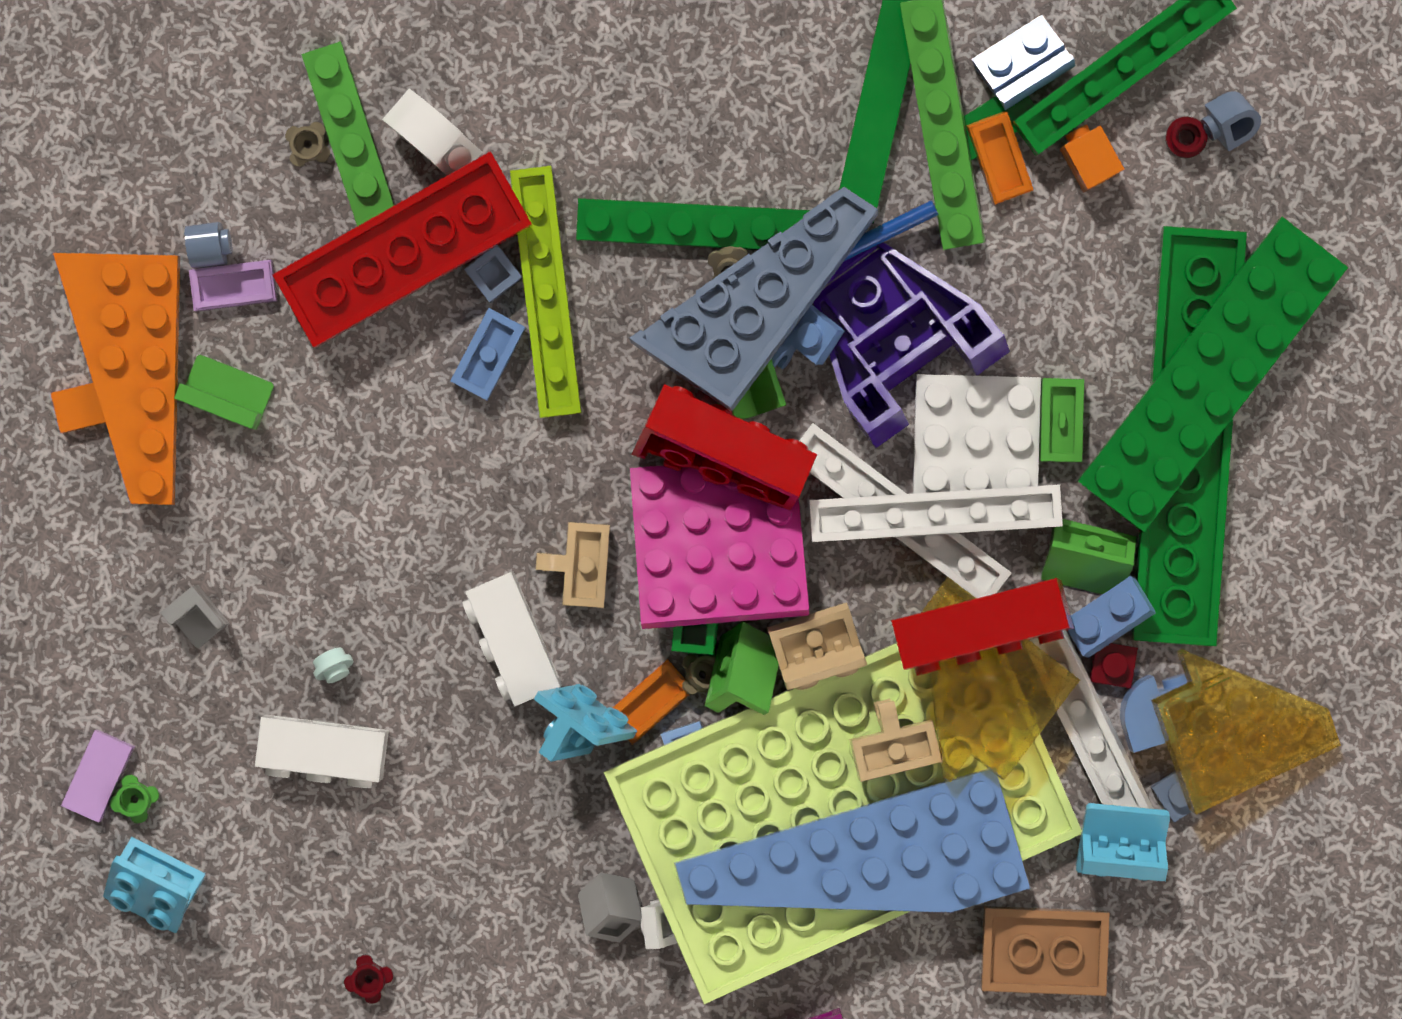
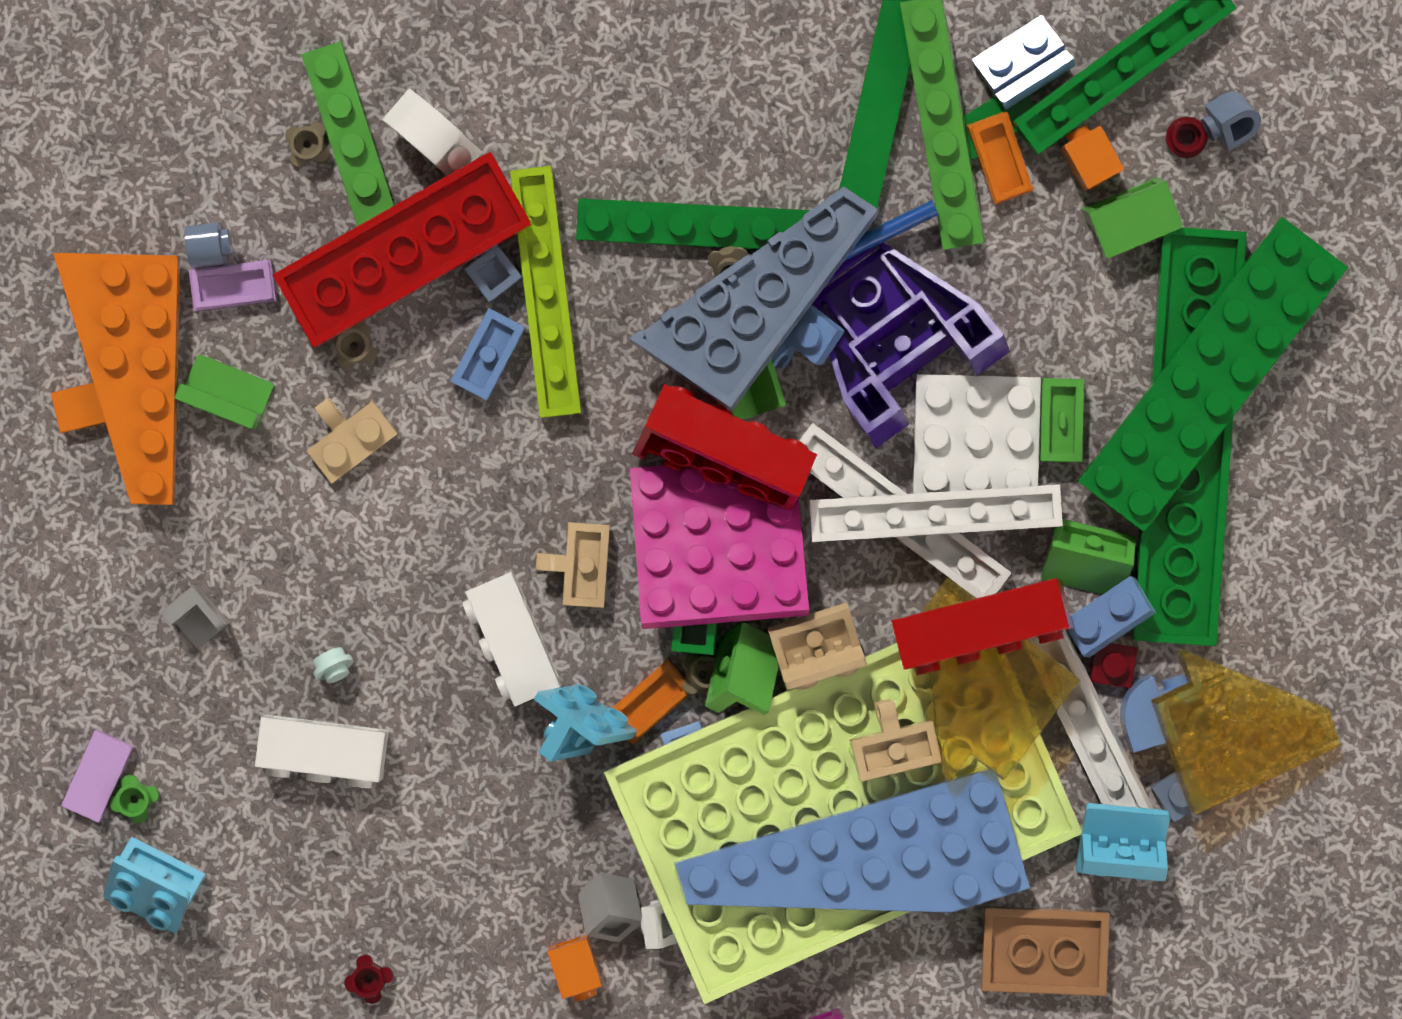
(350, 439): none -> tan plate
(364, 352): none -> dark tan plate
(575, 968): none -> orange brick
(1133, 217): none -> bright green panel

